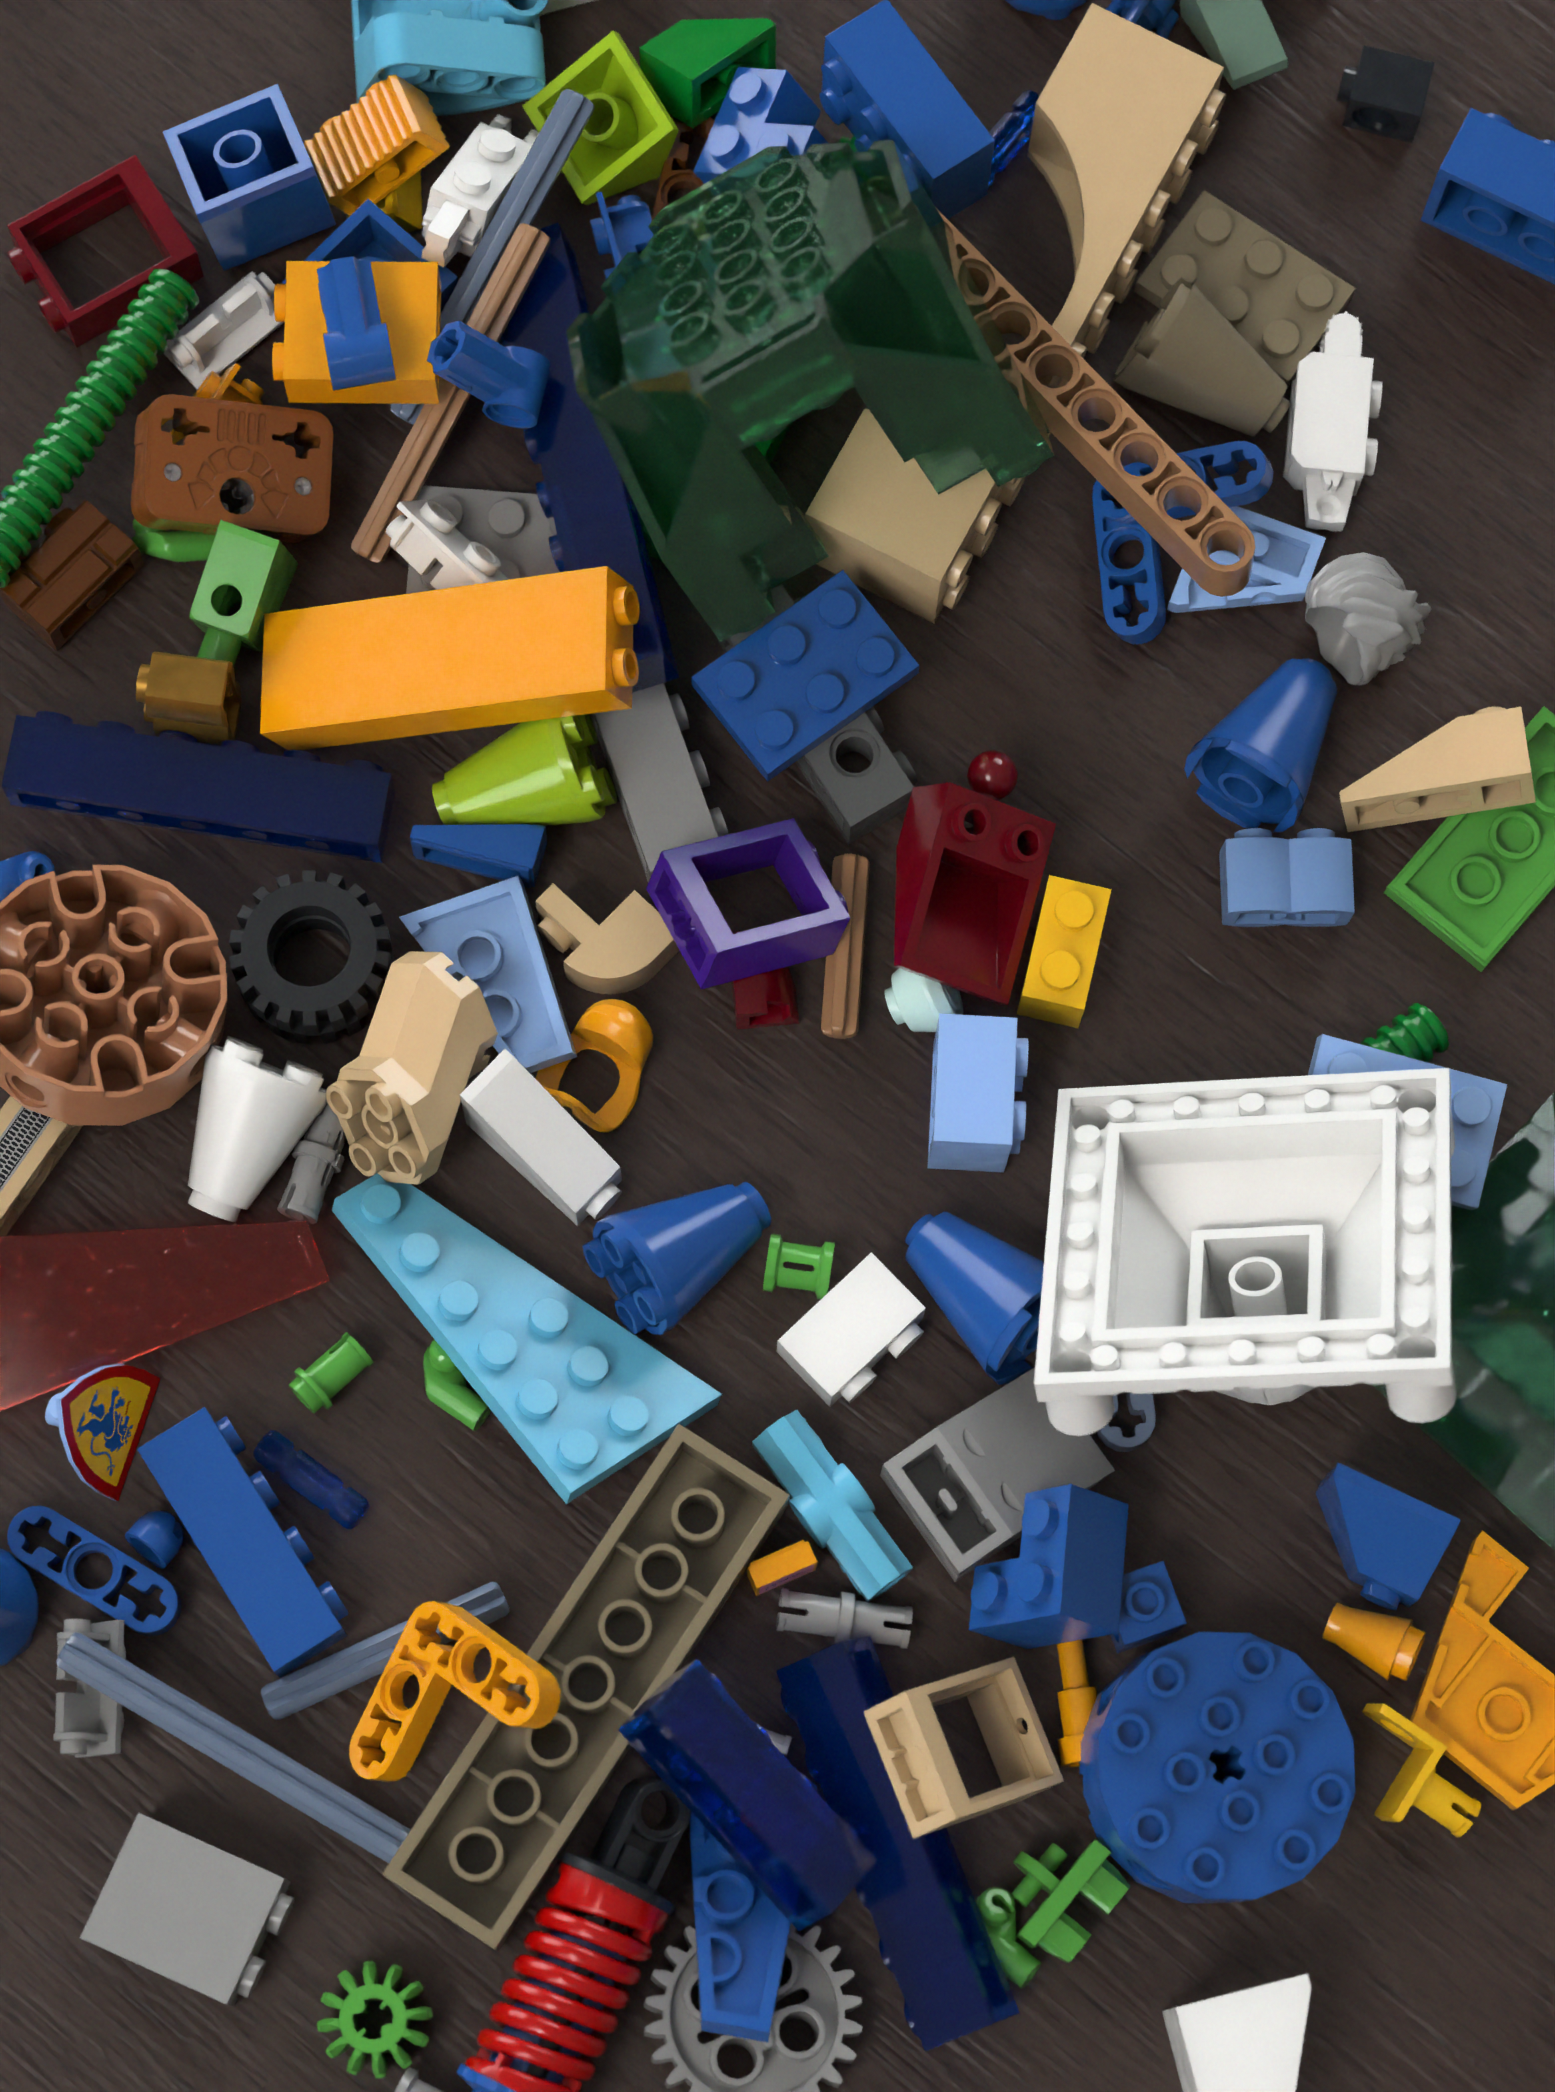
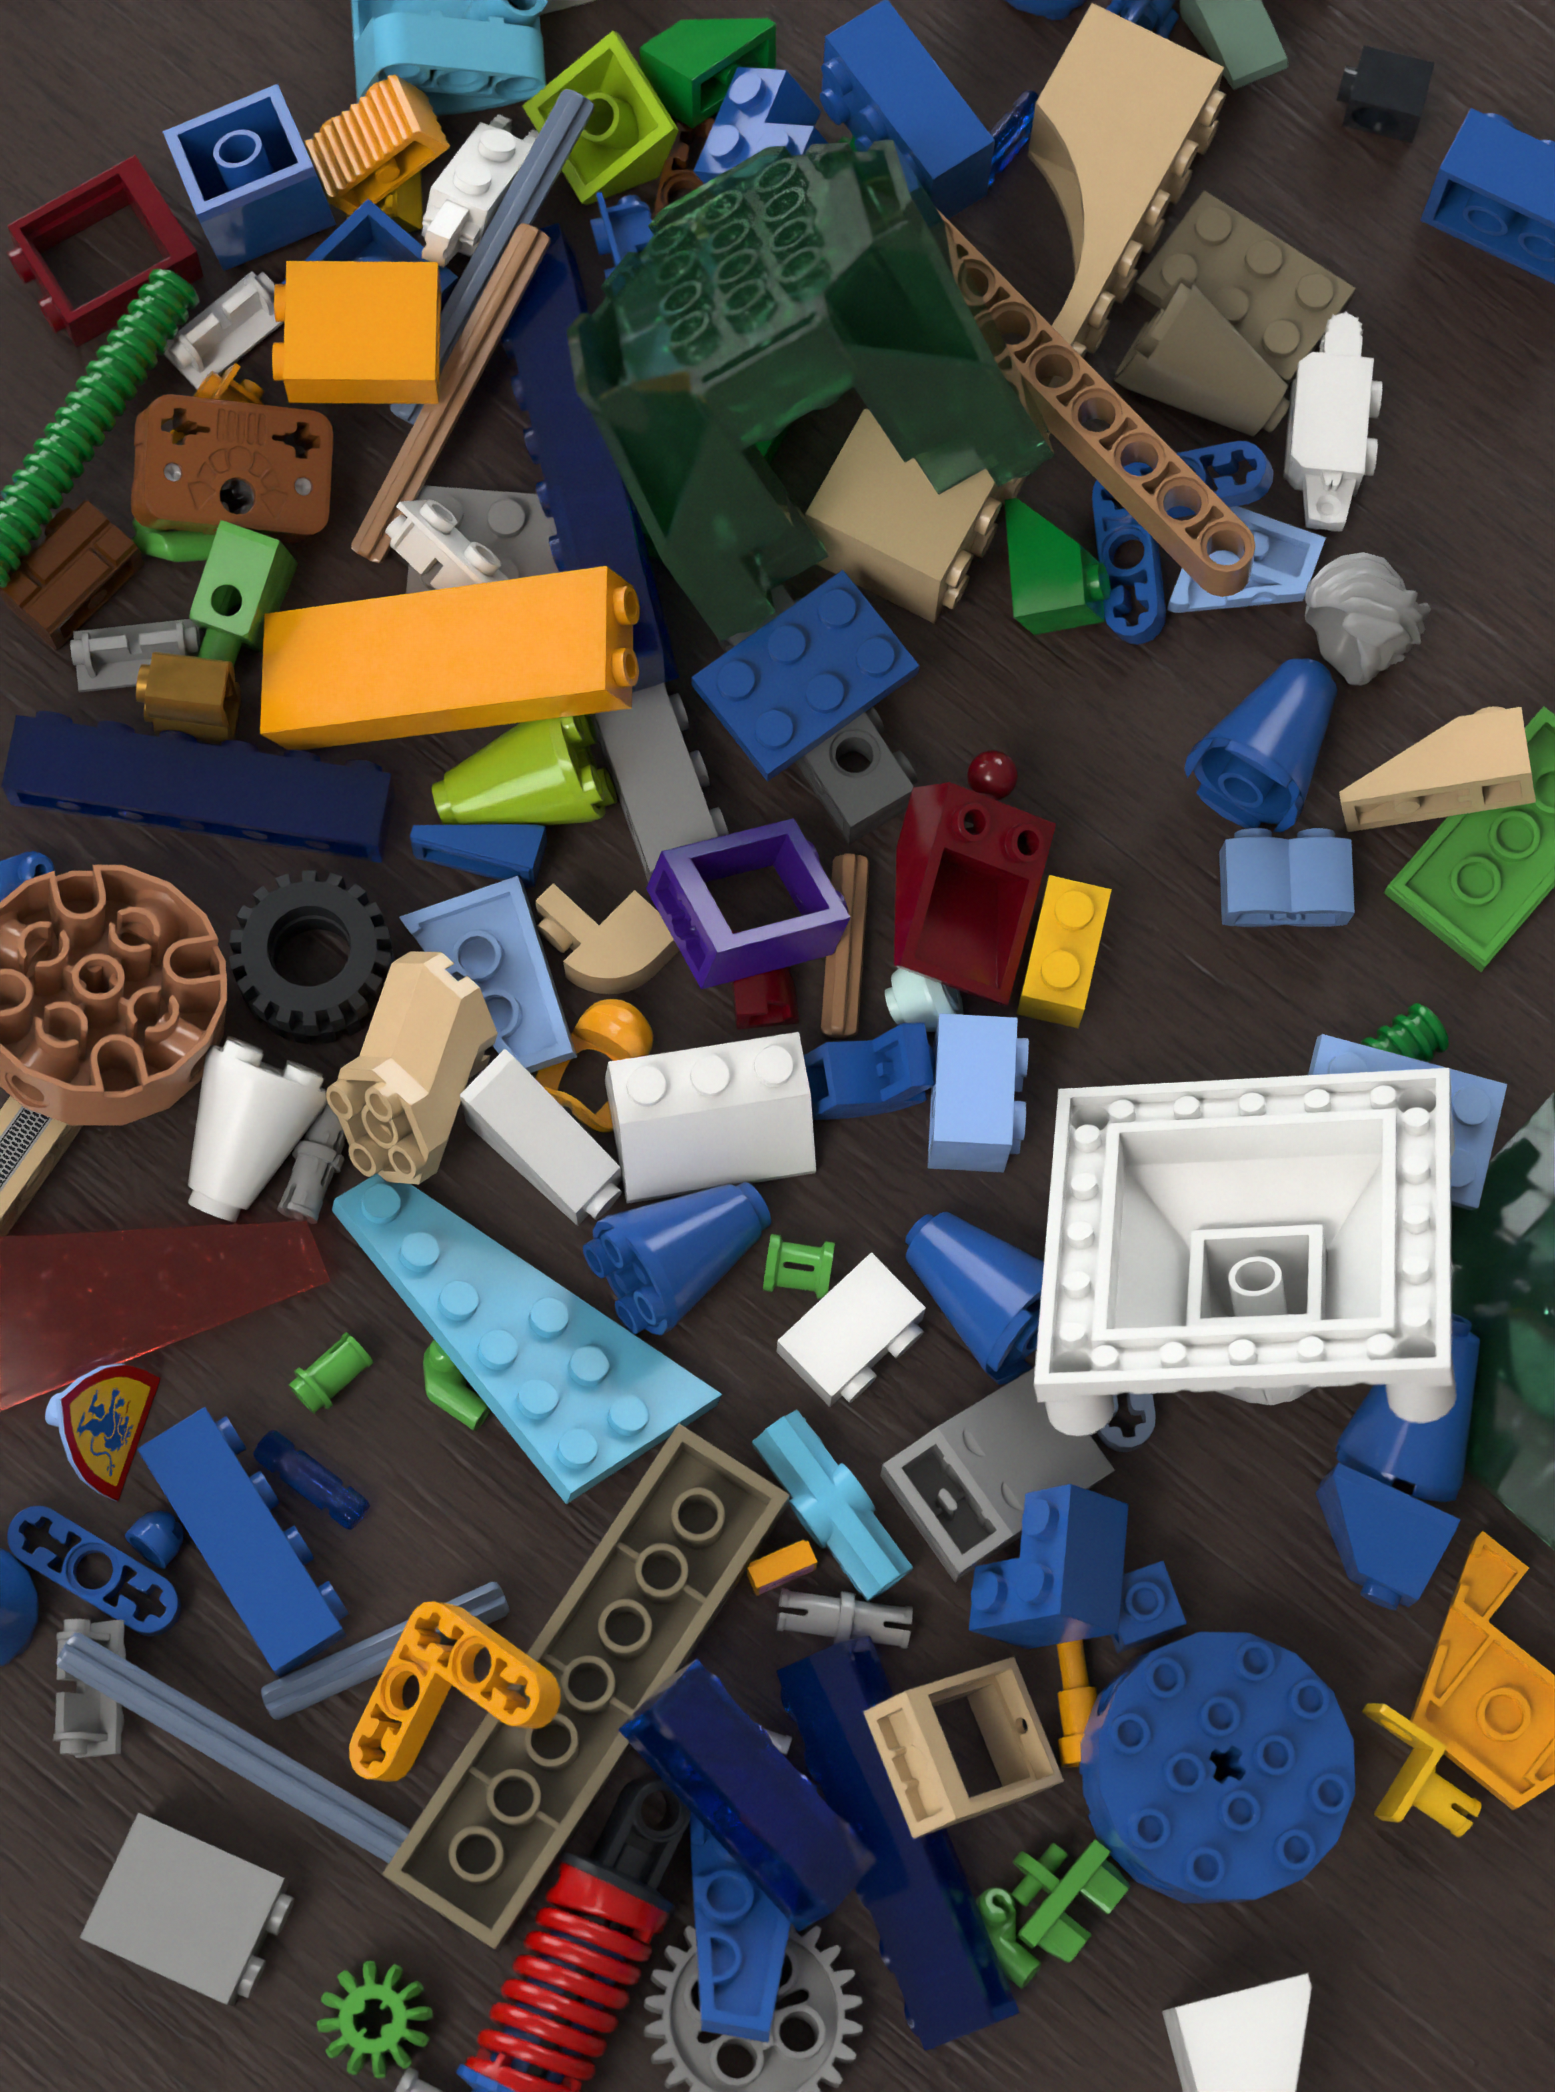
(114, 654): none -> light grey hinge
(356, 338): blue piece -> none
(504, 378): blue piece -> none
(711, 1117): none -> white slope
(870, 1075): none -> blue brick
(1051, 574): none -> green slope
(1376, 1639): light orange cone -> none
(1414, 1452): none -> blue cone

